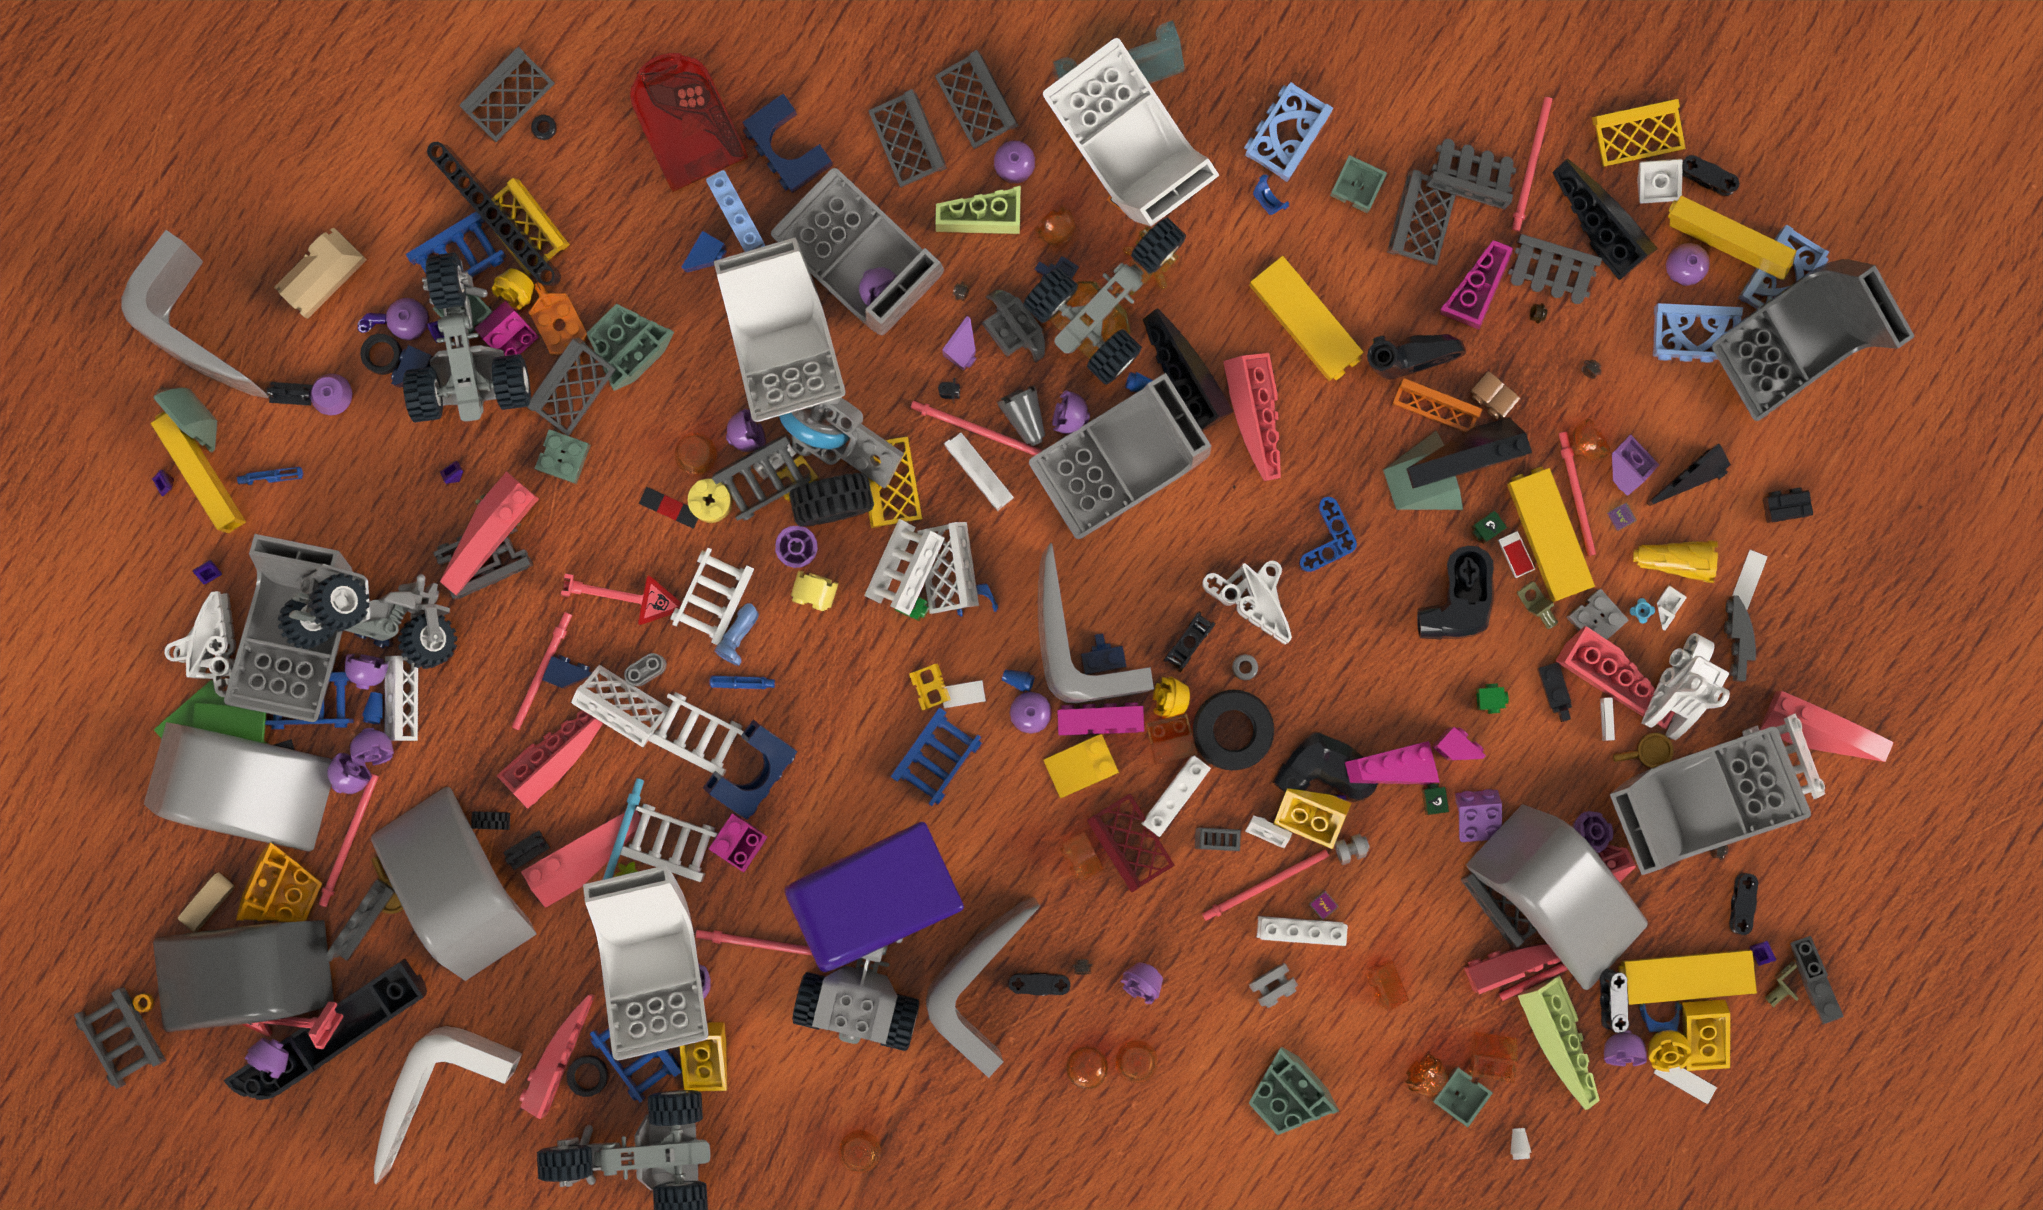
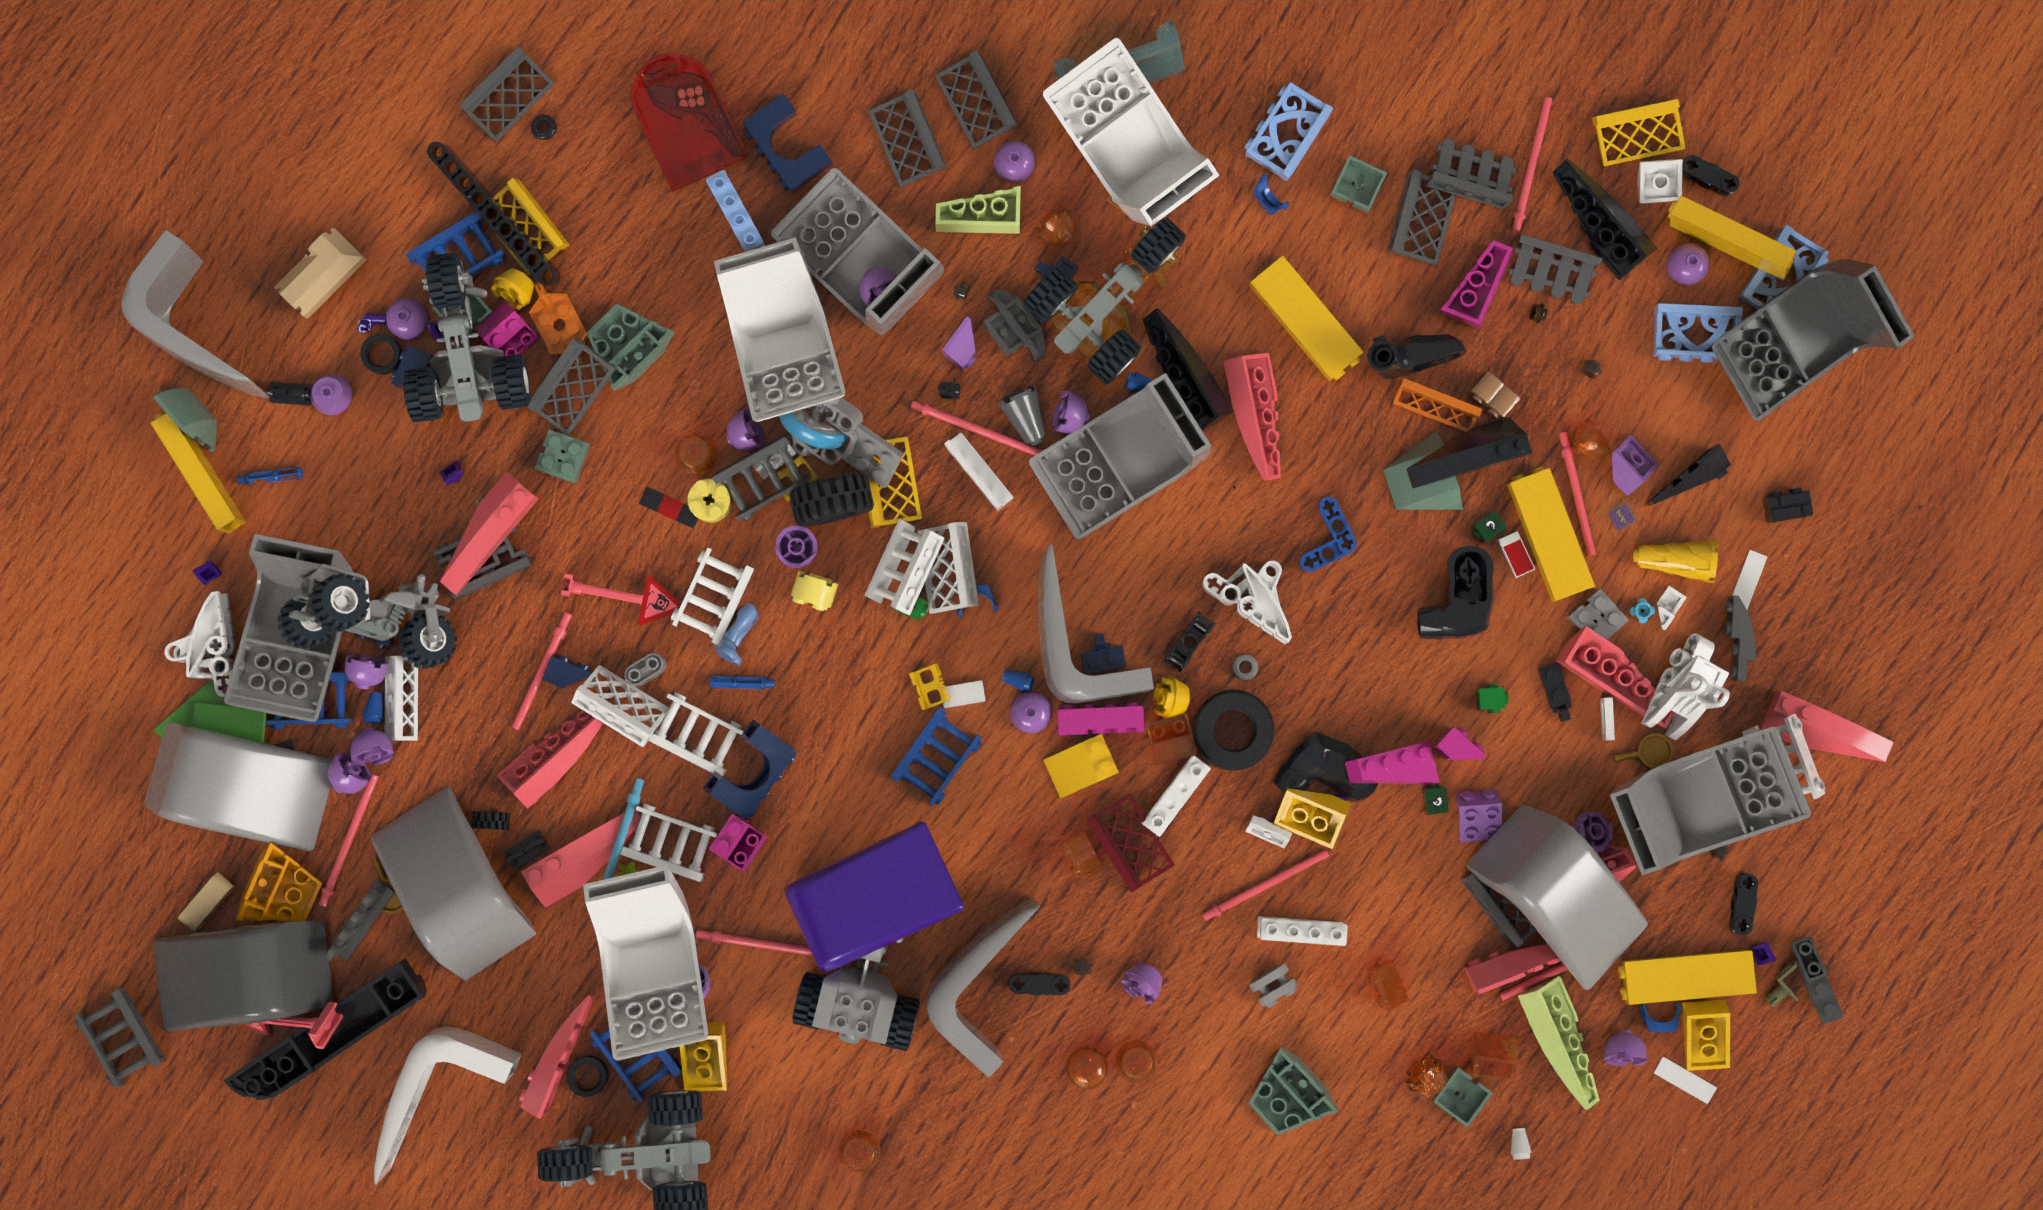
(138, 1007): light orange axle -> none
(163, 482): dark purple slope -> none
(268, 1056): medium lavender cone -> none
(704, 253): blue slope -> none
(1199, 839): dark grey slope -> none
(1323, 905): magenta tile -> none
(1358, 846): light grey brick -> none
(1539, 605): olive bracket -> none
(1614, 1001): piece -> none
(1669, 1050): yellow cylinder -> none

